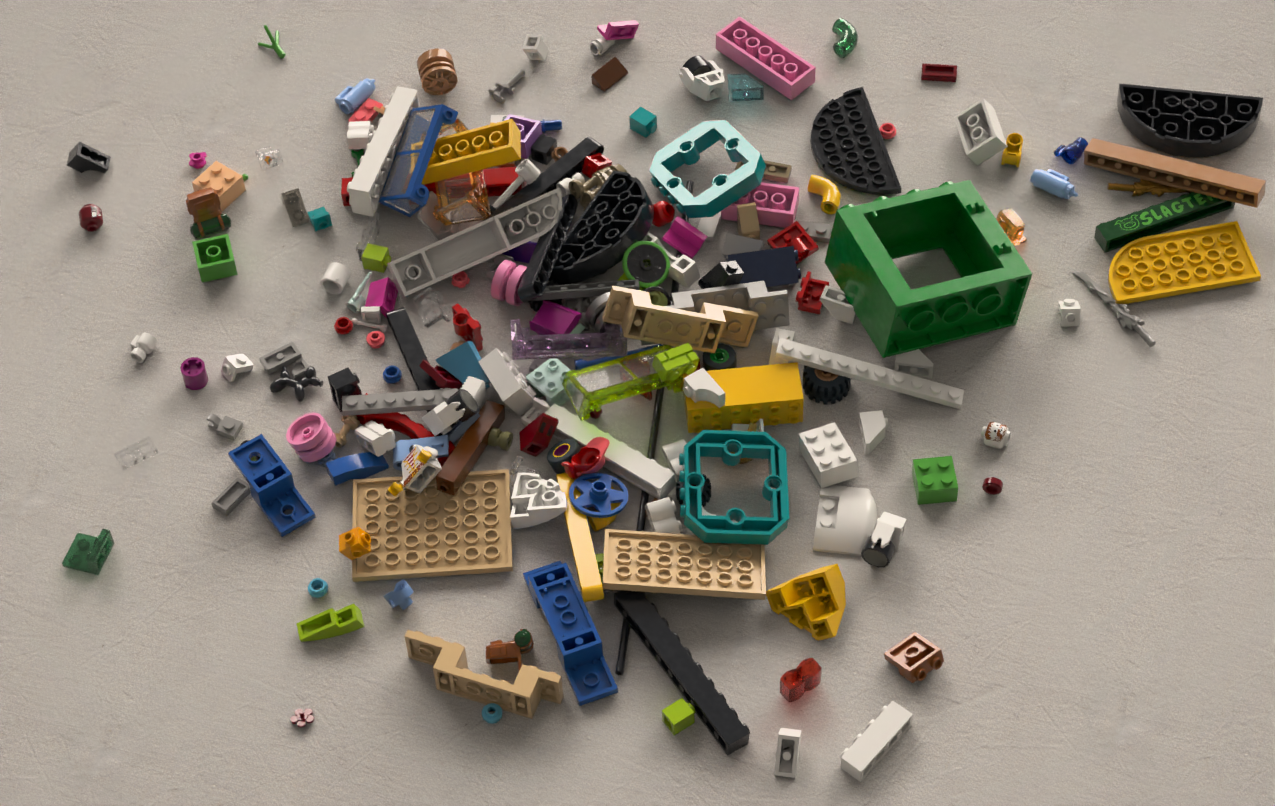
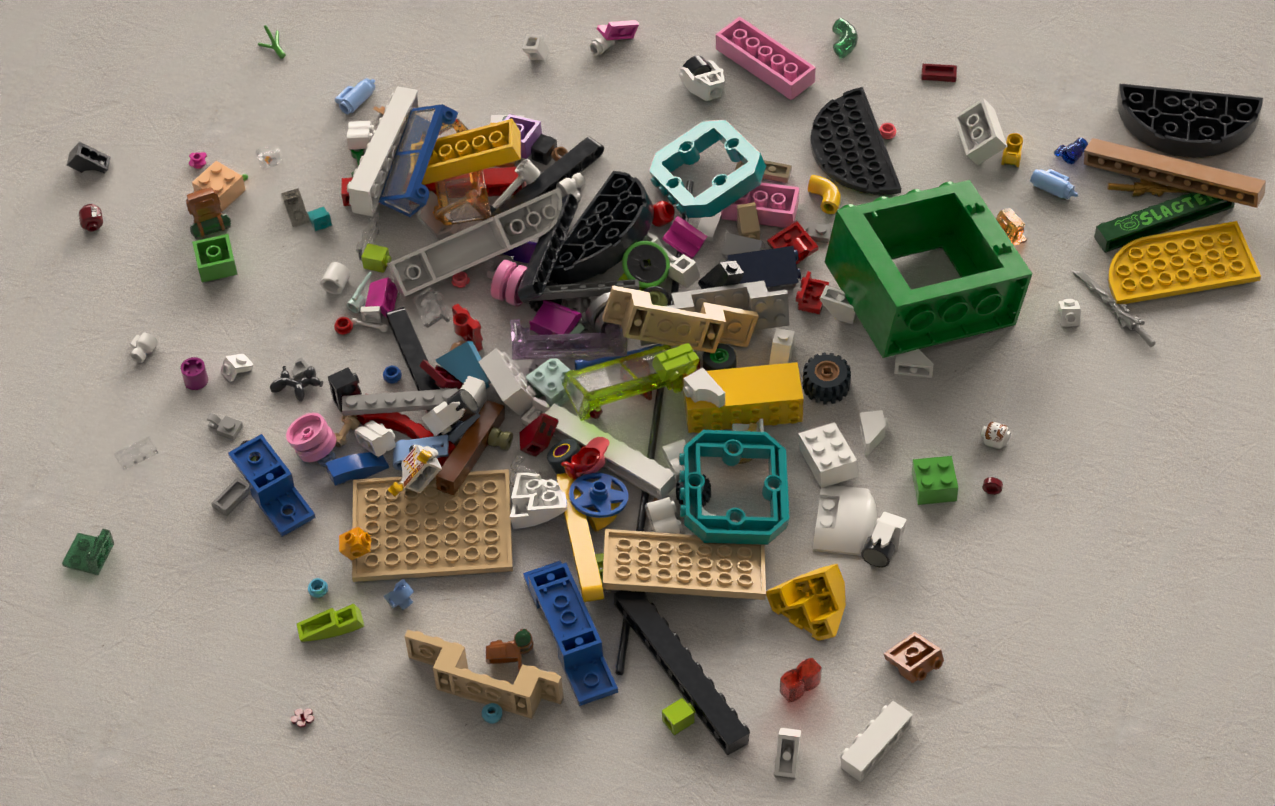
(280, 357): light grey plate -> none
(366, 111): coral plate -> none
(375, 339): coral plate -> none
(437, 71): medium nougat wheel -> none
(506, 88): light grey piece -> none
(551, 125): blue axle -> none
(595, 163): red bracket -> none
(598, 179): dark tan piece -> none
(609, 74): reddish brown slope -> none
(643, 122): teal brick -> none
(744, 88): clear light blue slope -> none
(869, 373): white plate -> none

